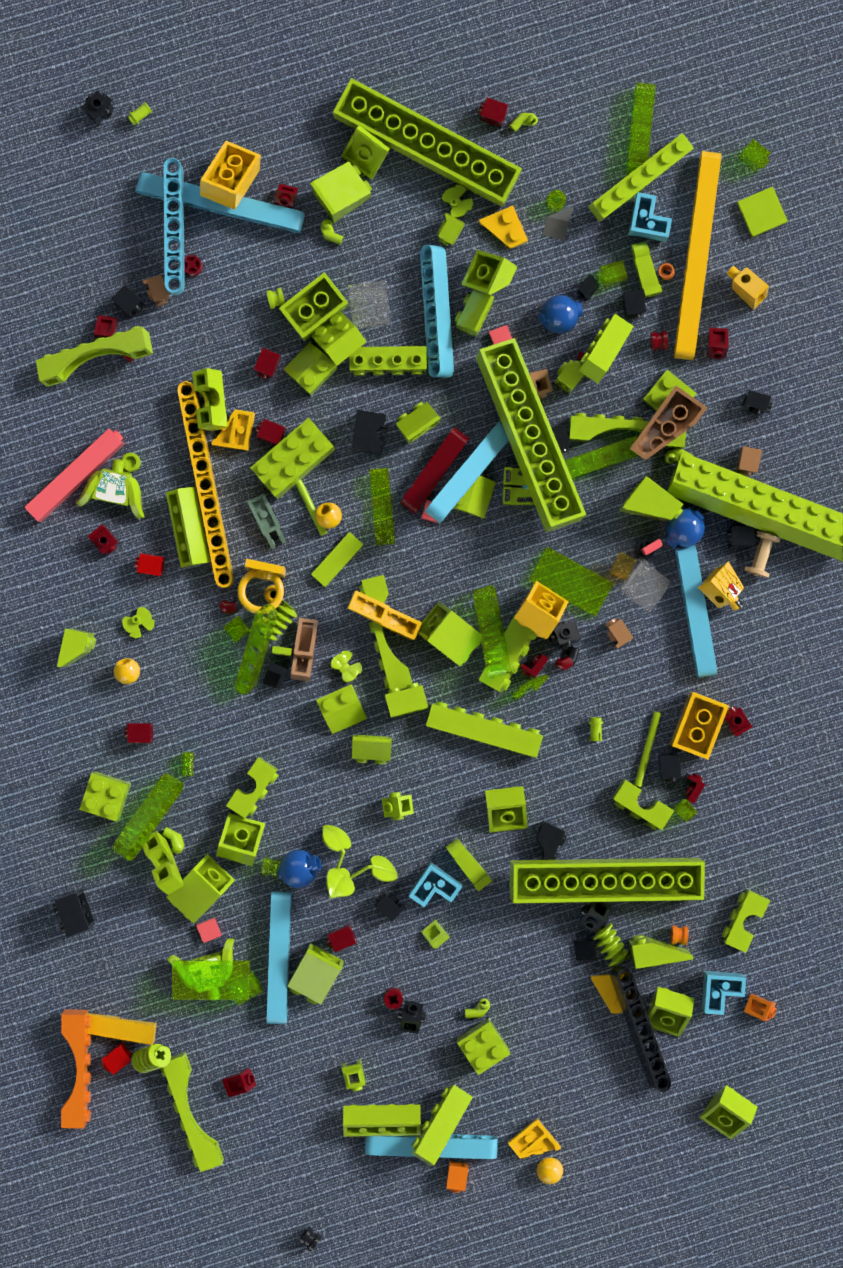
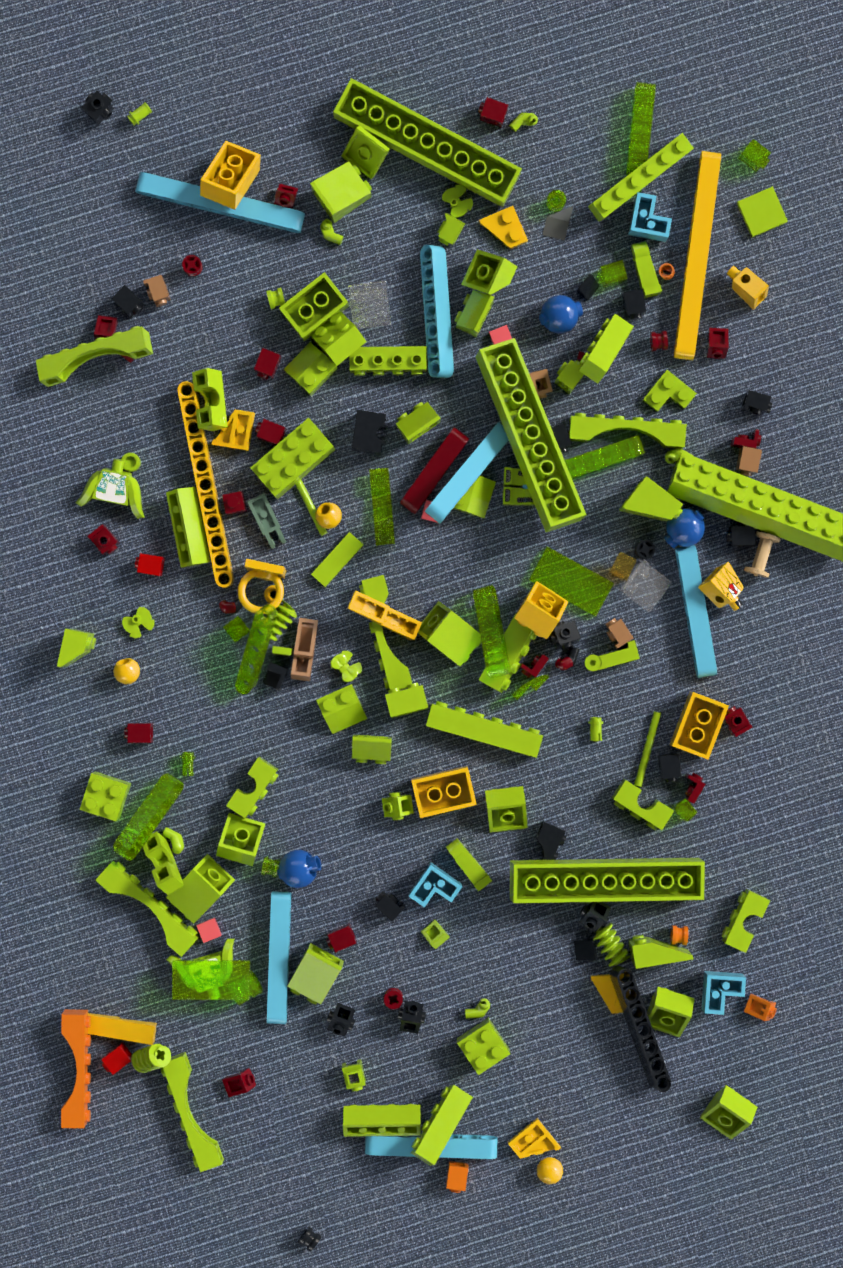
(74, 912): black brick -> none
(75, 475): coral brick -> none
(117, 880): none -> lime arch
(174, 217): medium azure beam -> none
(234, 503): none -> dark red brick
(339, 880): lime plant -> none
(341, 1019): none -> black brick
(443, 791): none -> yellow brick
(594, 662): none -> lime leg
(652, 547): coral tile -> none
(671, 420): medium nougat wedge -> none
(743, 440): none -> dark red bracket

